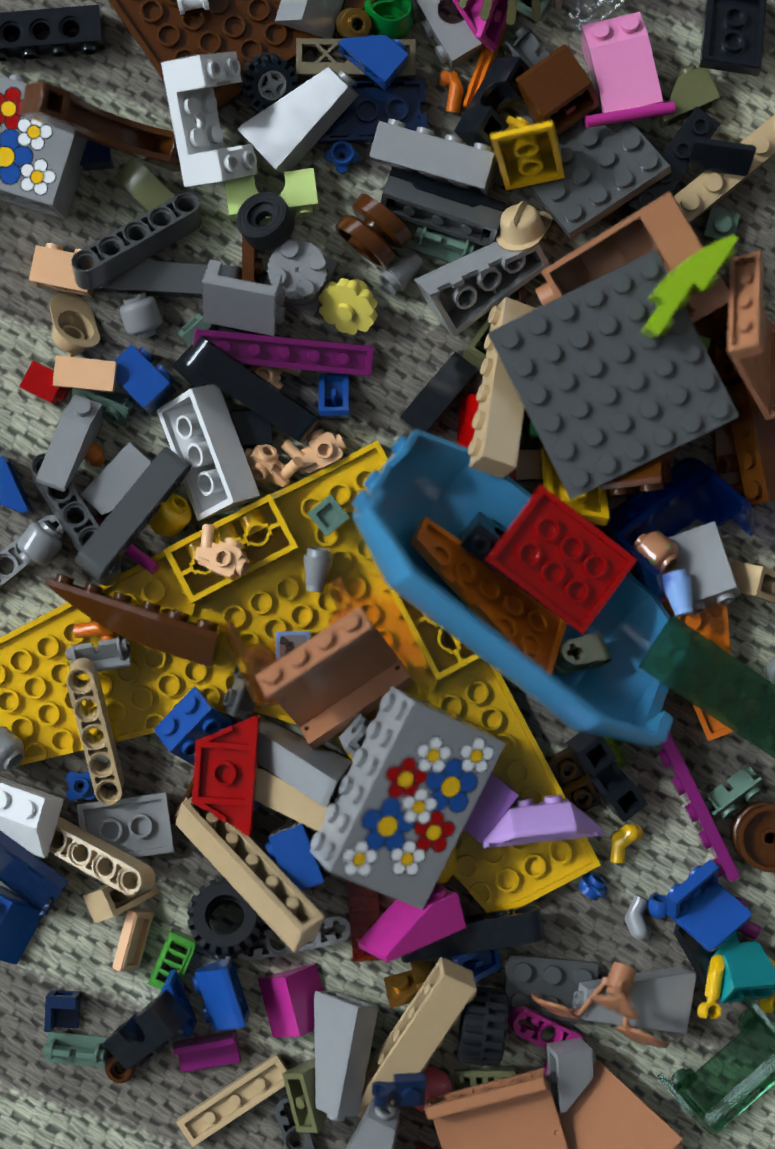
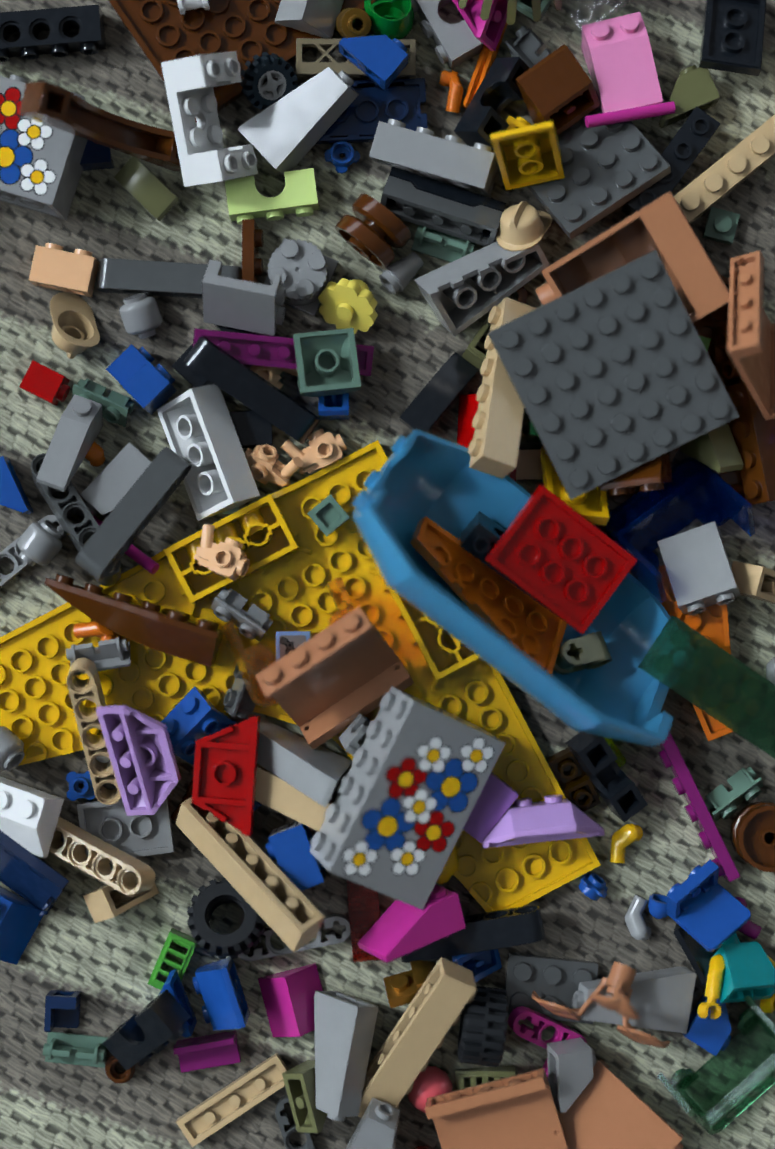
(85, 374): light nougat tile -> none
(133, 940): light nougat tile -> none
(136, 241): dark grey beam -> none
(140, 758): none -> lavender wedge
(171, 517): yellow head -> none
(187, 330): sand green plate -> none
(250, 623): none -> light grey hinge
(272, 234): black tyre -> none
(317, 568): light grey cone -> none
(326, 362): none -> sand green slope
(405, 1090): dark blue plate -> none
(658, 551): nougat head -> none
(679, 591): light blue cone -> none
(692, 275): lime slope -> none
(709, 1033): none -> blue slope
(715, 450): none -> olive slope
(721, 156): black slope -> none

